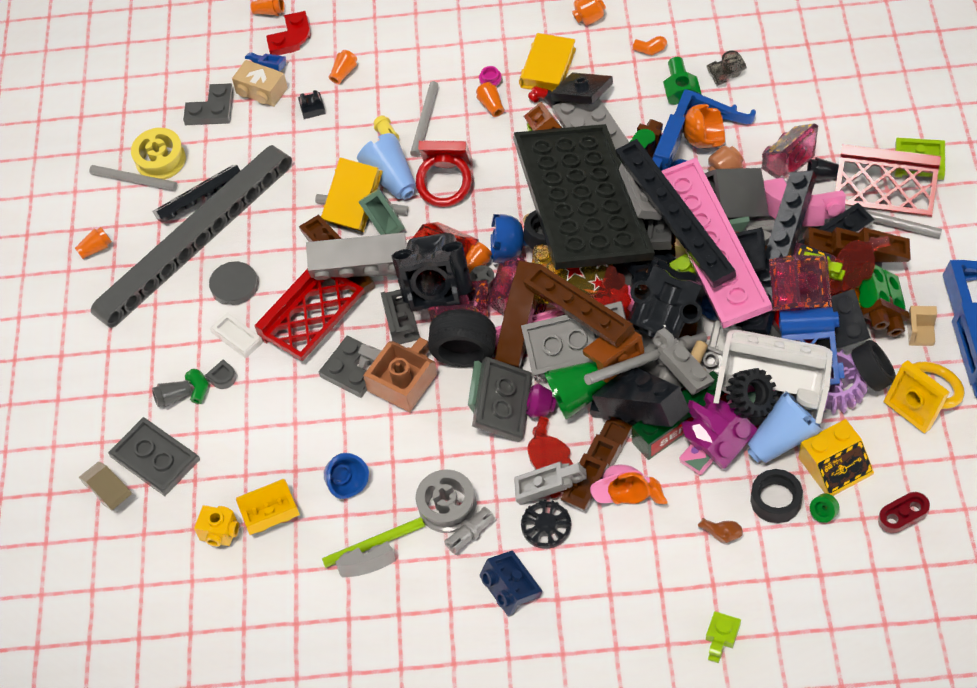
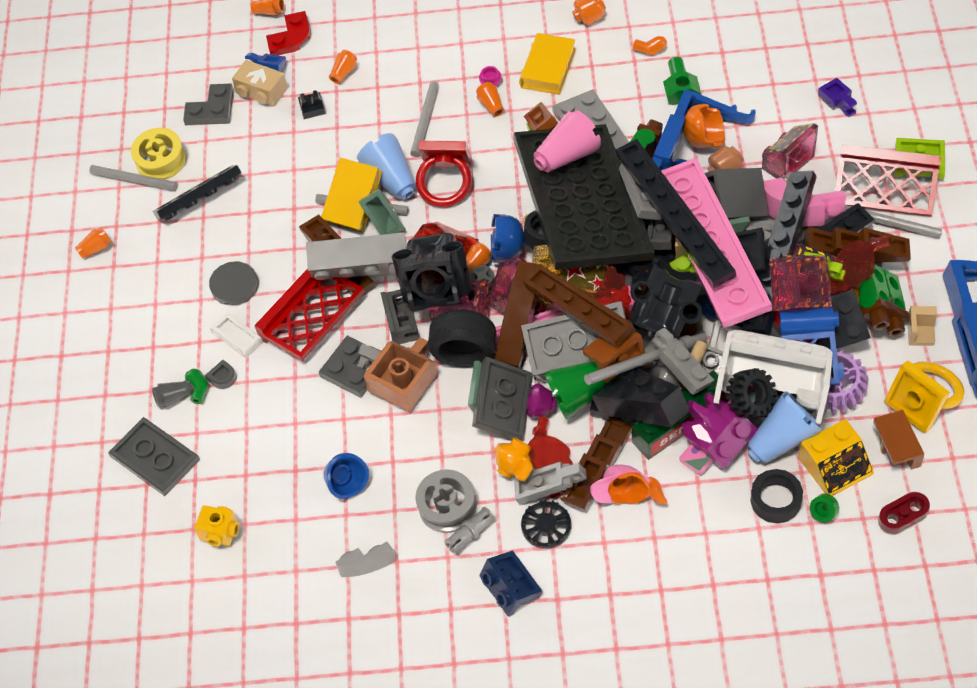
(105, 485): dark tan slope -> none
(190, 236): dark grey beam -> none
(267, 506): yellow bracket -> none
(376, 540): lime piece -> none
(383, 126): light yellow pin -> none
(514, 459): none -> light orange piece
(538, 92): red arm -> none
(567, 142): none -> bright pink cone
(581, 88): black plate -> none
(721, 632): lime plate -> none
(723, 531): dark orange animal -> none
(730, 66): clear smoke plate -> none
(823, 169): black cone -> none
(836, 94): none -> dark purple plate
(873, 365): black tyre -> none
(899, 439): none -> dark orange panel

